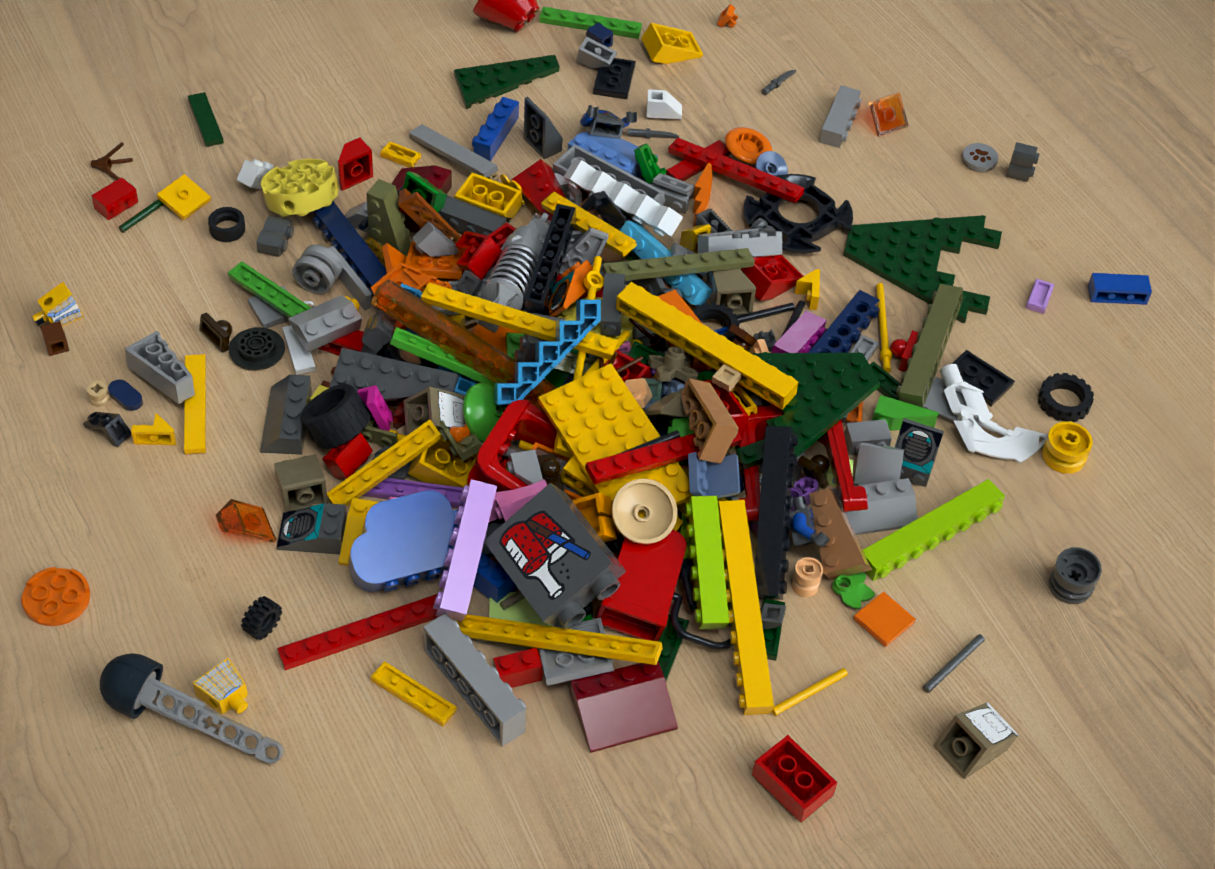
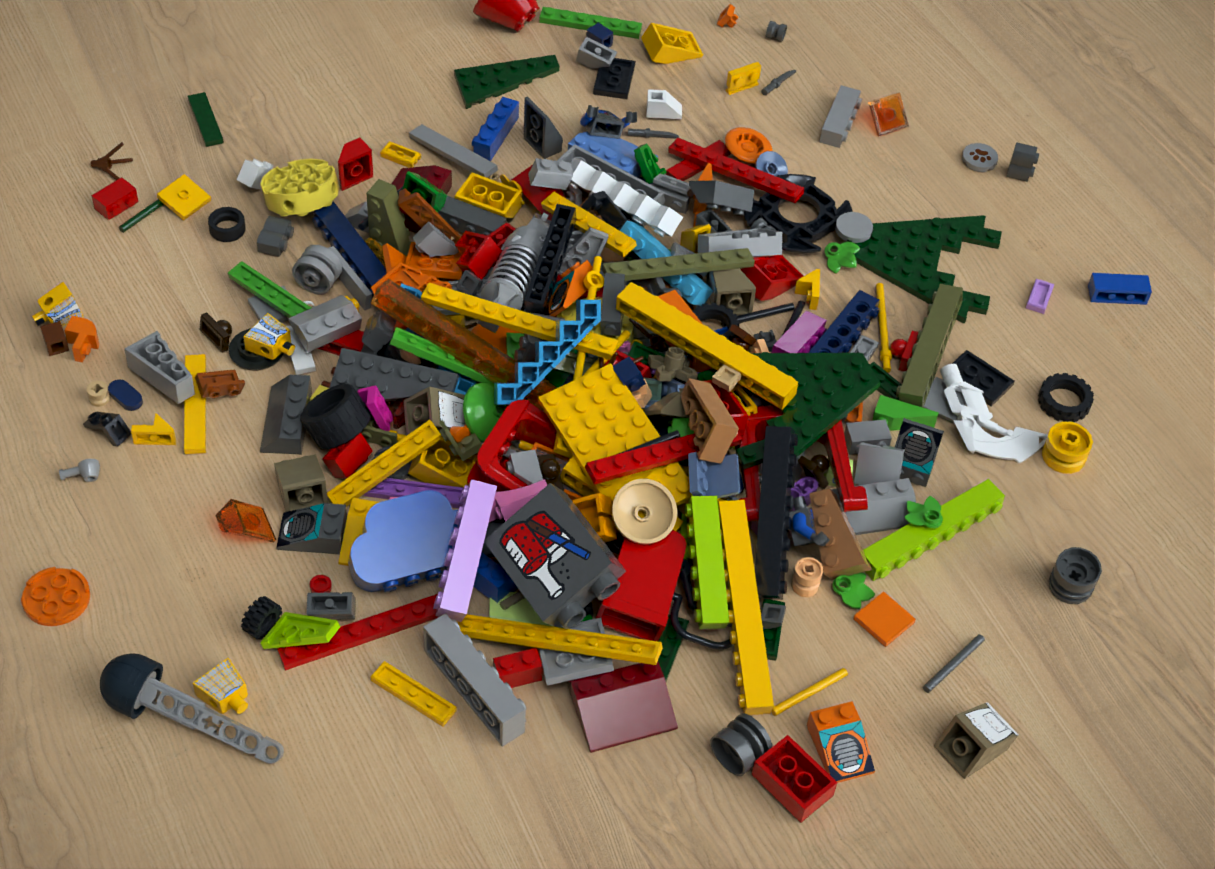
(82, 335): none -> orange brick
(87, 468): none -> light grey bar
(219, 383): none -> dark orange bracket
(269, 338): none -> yellow torso
(299, 630): none -> lime wing
(320, 584): none -> red tile
(331, 605): none -> dark grey brick
(550, 174): none -> light grey brick
(629, 374): none -> dark blue brick
(723, 195): none -> dark grey slope
(740, 744): none -> dark grey wheel
(743, 78): none -> yellow plate
(776, 30): none -> dark grey wheel
(841, 741): none -> slope
(842, 257): none -> bright green plate
(854, 227): none -> light grey tile
(926, 514): none -> bright green plate

